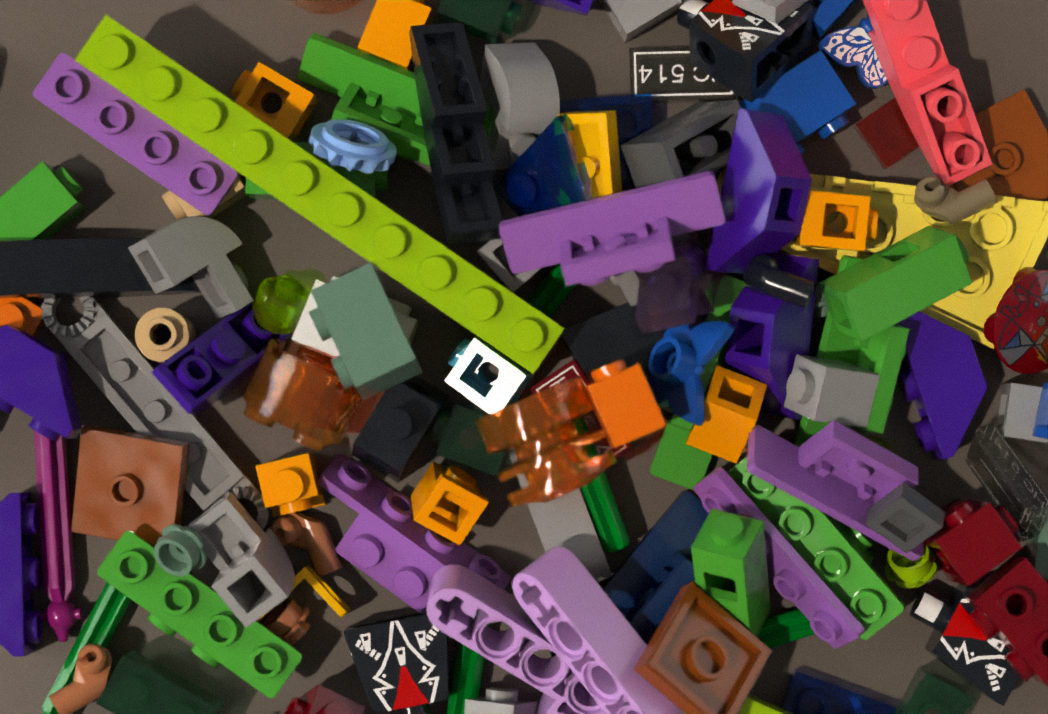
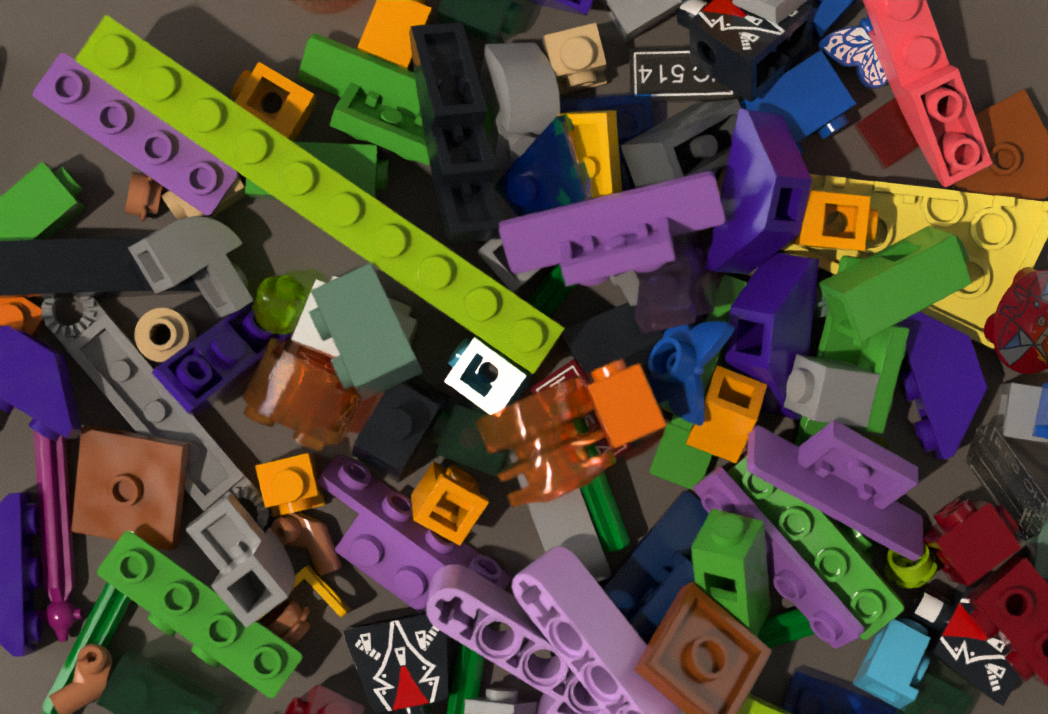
(143, 196): none -> nougat plate
(180, 550): sand green plate -> none
(352, 145): light blue gear -> none
(576, 58): none -> tan brick
(765, 279): black arm -> none
(895, 662): none -> medium azure brick
(905, 517): dark grey plate -> none
(950, 204): dark tan arm -> none

